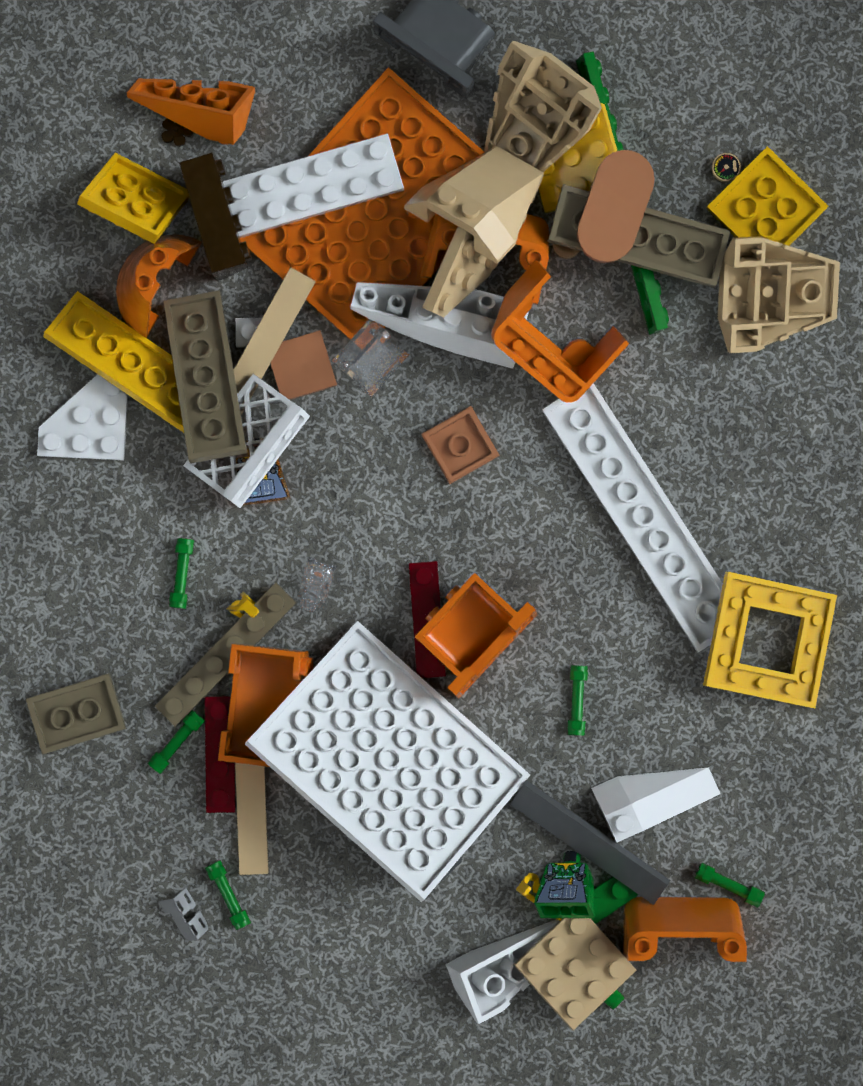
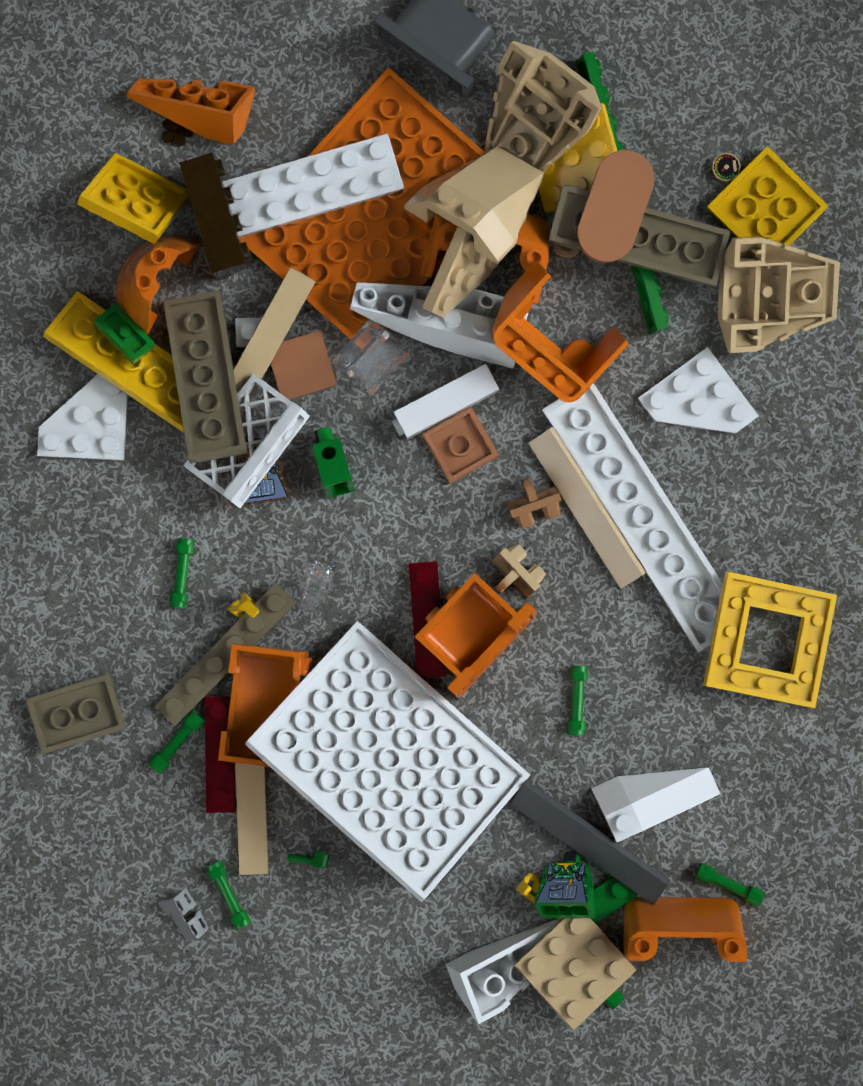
(124, 334): none -> green plate
(319, 859): none -> green hand
(332, 470): none -> green torso
(445, 402): none -> white brick
(525, 581): none -> tan hips
(546, 499): none -> medium nougat hips
(587, 507): none -> tan tile
(699, 397): none -> white plate

